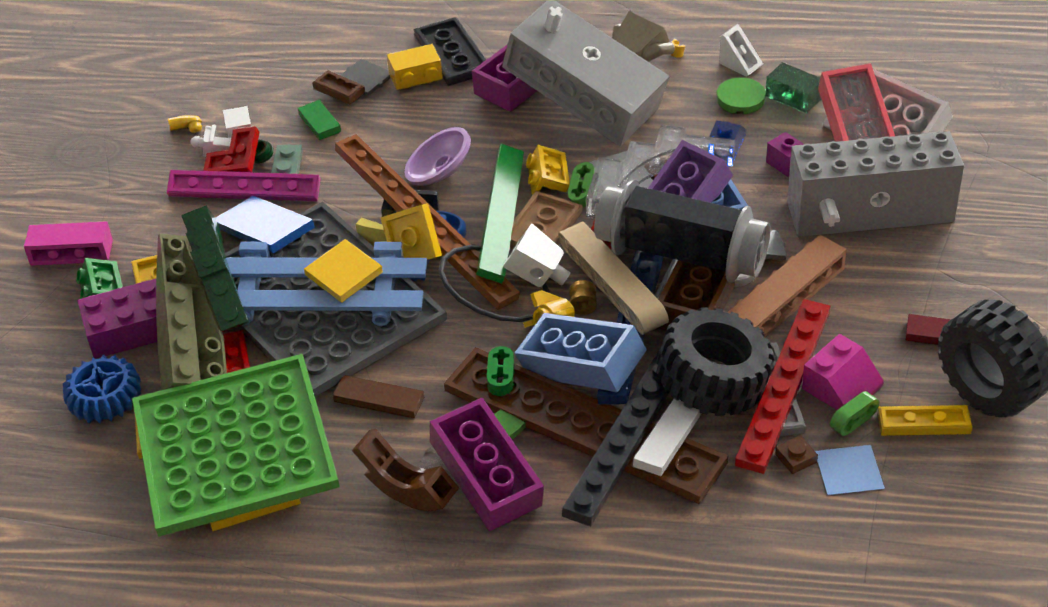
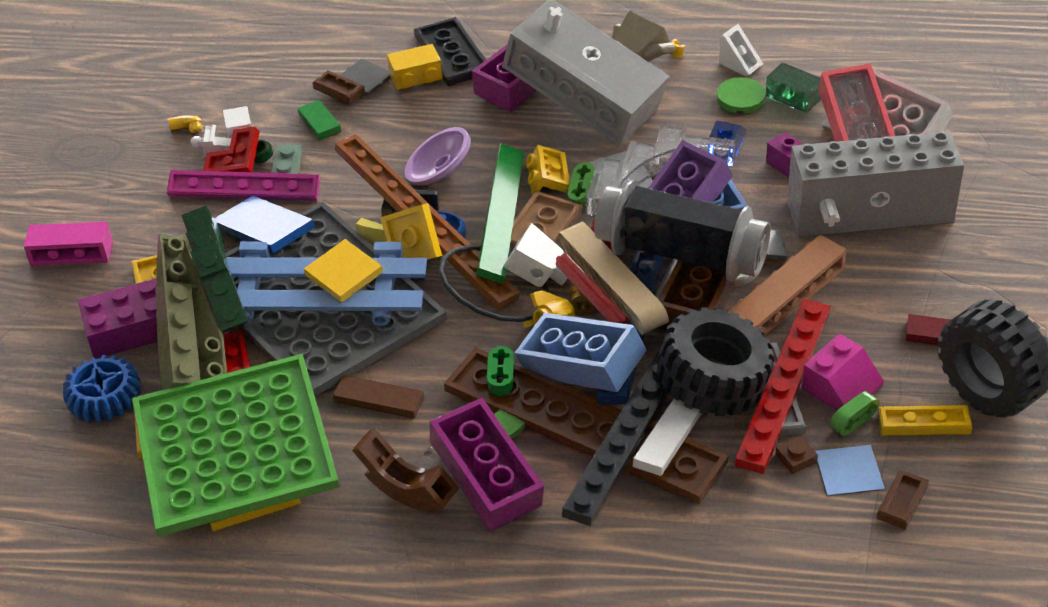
(98, 277): green bracket -> none
(590, 289): none -> red axle
(902, 499): none -> reddish brown tile

